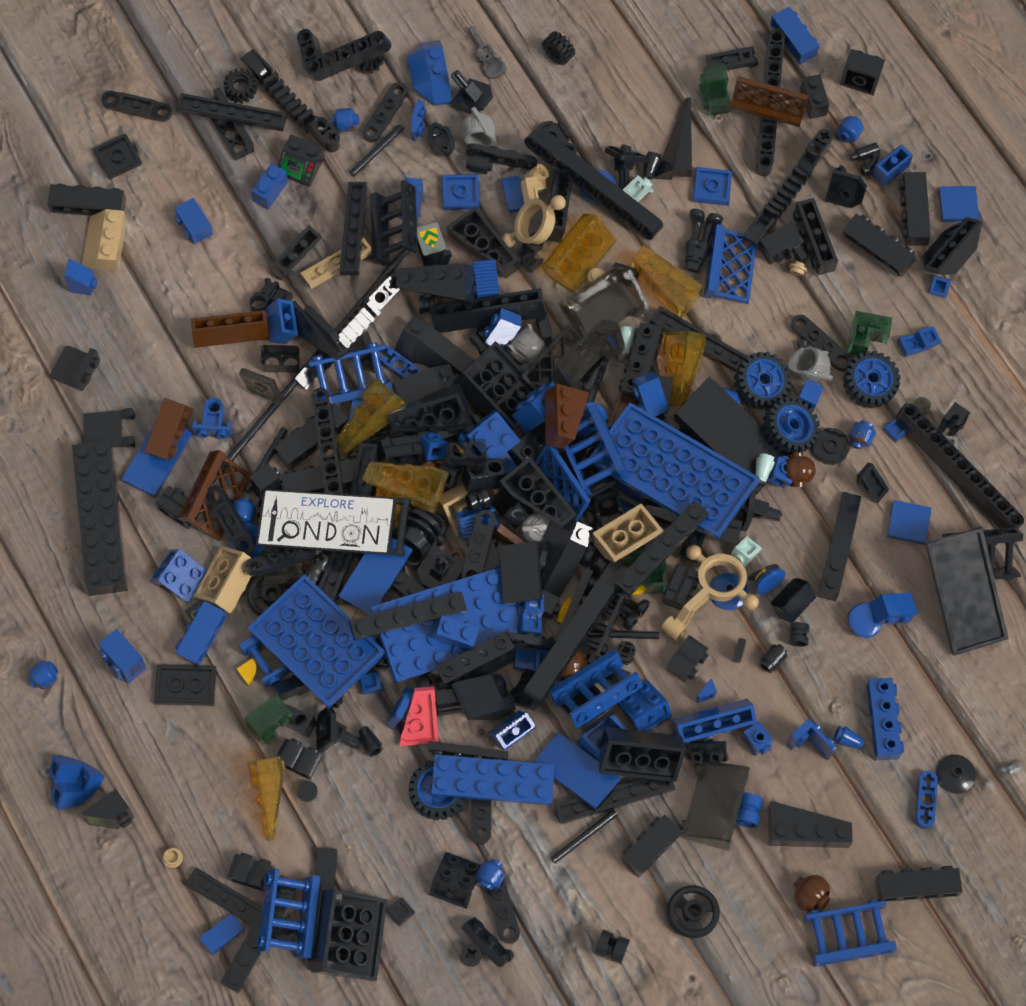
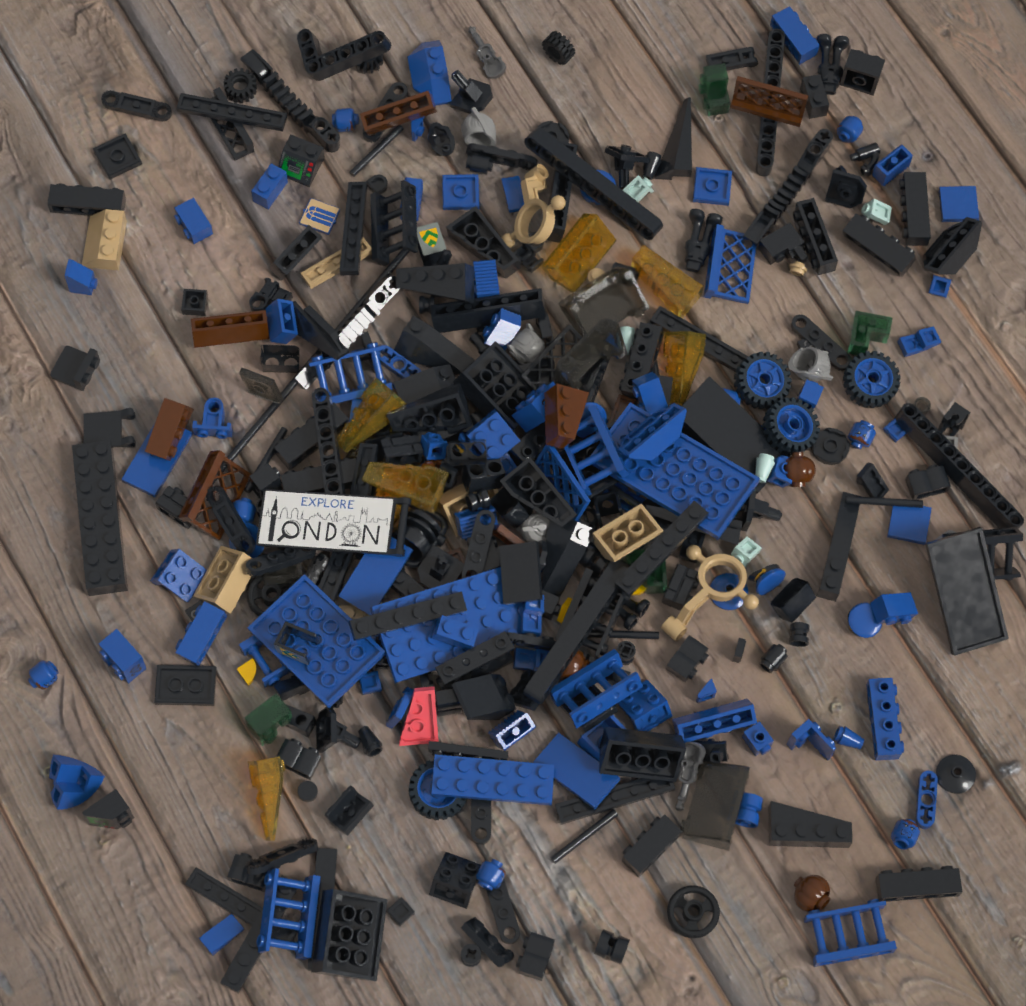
(172, 857): tan plate -> none
(194, 302): none -> black piece
(281, 856): none -> black plate
(288, 629): none -> black piece
(319, 216): none -> piece
(348, 810): none -> black bracket
(377, 184): none -> black tile
(398, 112): none -> reddish brown brick
(536, 956): none -> black brick
(654, 433): none -> blue wedge
(689, 768): none -> flat silver piece
(832, 72): none -> black piece
(877, 211): none -> light aqua bracket
(884, 501): none -> black bar
(905, 834): none -> blue head
(927, 482): none -> black brick

